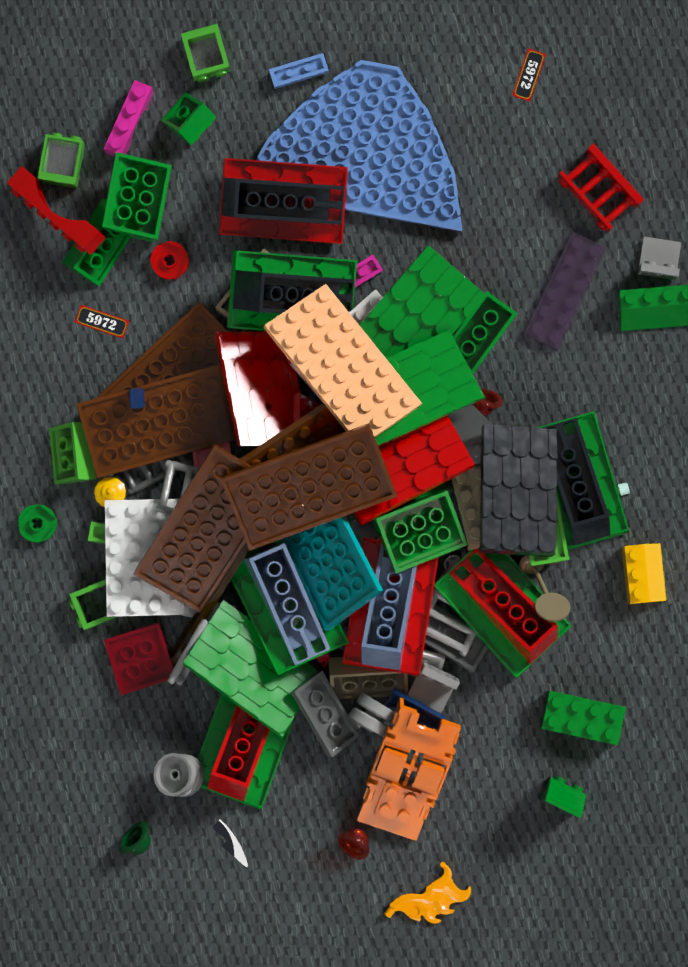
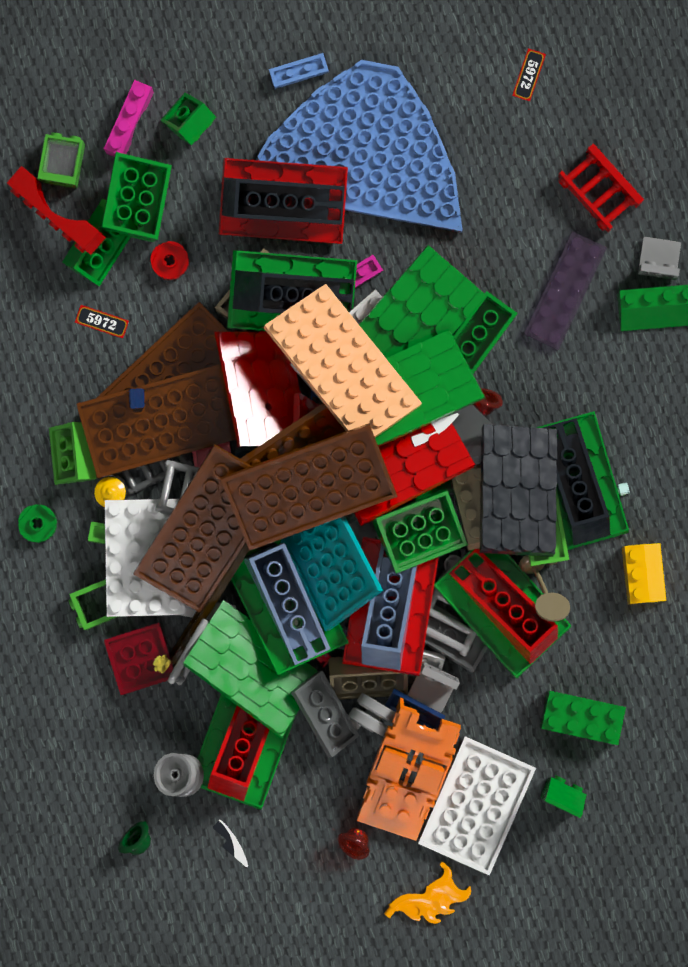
(161, 663): none -> light yellow plate
(205, 53): window -> none
(439, 425): none -> white sticker
(477, 805): none -> white plate

